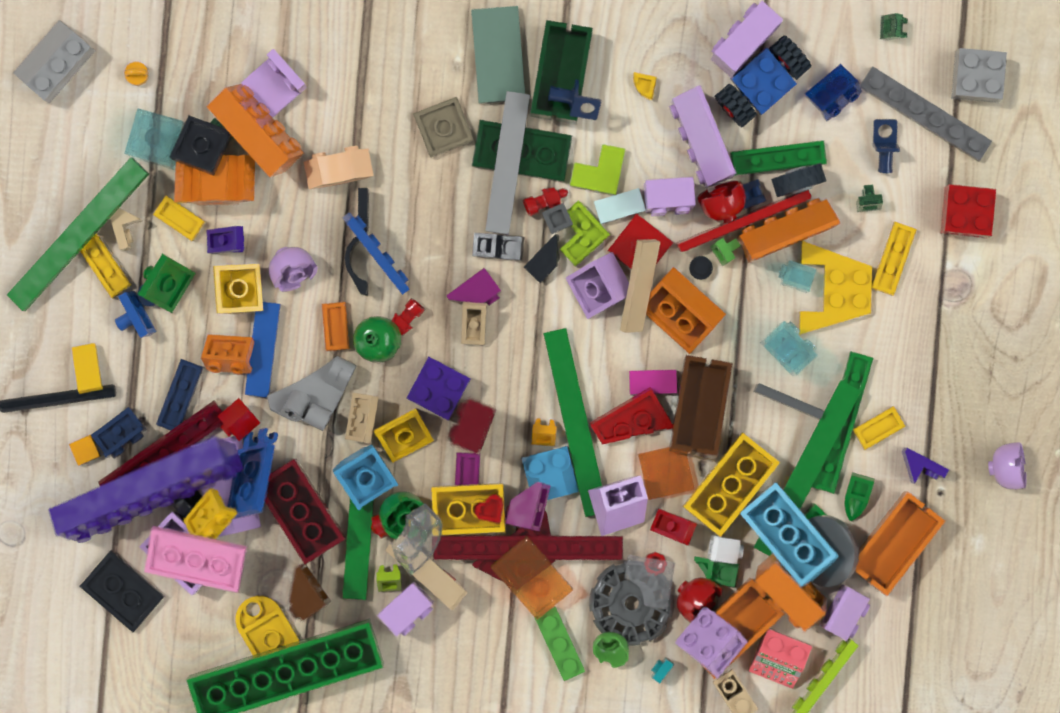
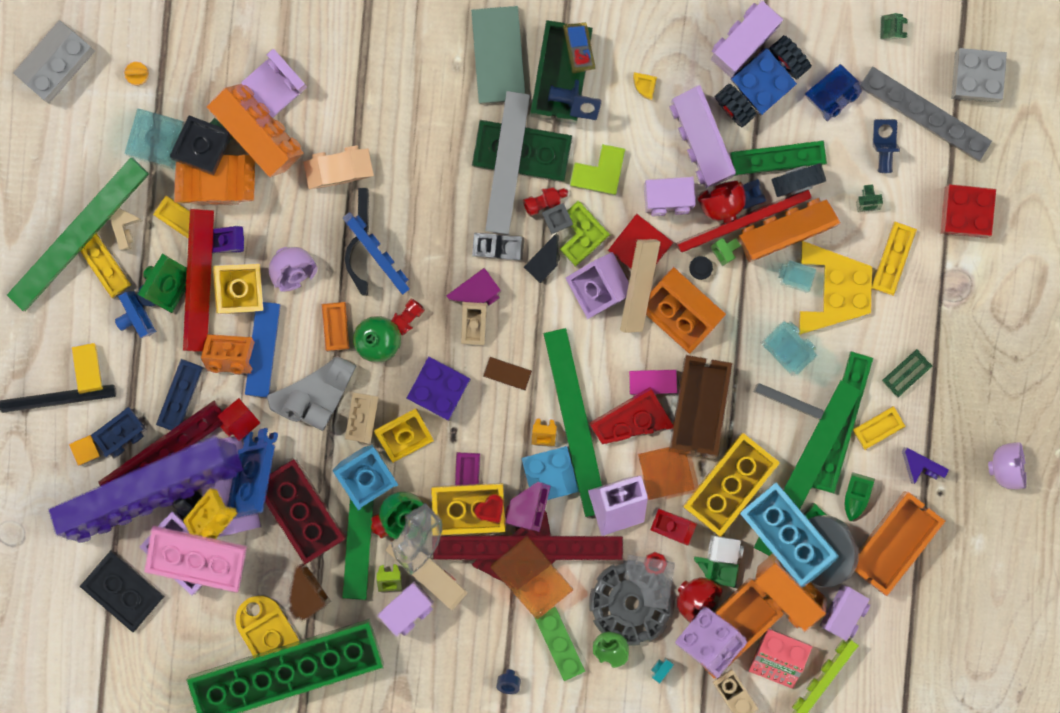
(198, 279): none -> red tile
(443, 127): dark tan tile -> none
(473, 425): dark red brick -> none
(507, 373): none -> reddish brown sticker
(508, 682): none -> dark blue tile
(579, 47): none -> slope
(619, 206): light aqua tile -> none
(922, 359): none -> clear green tile

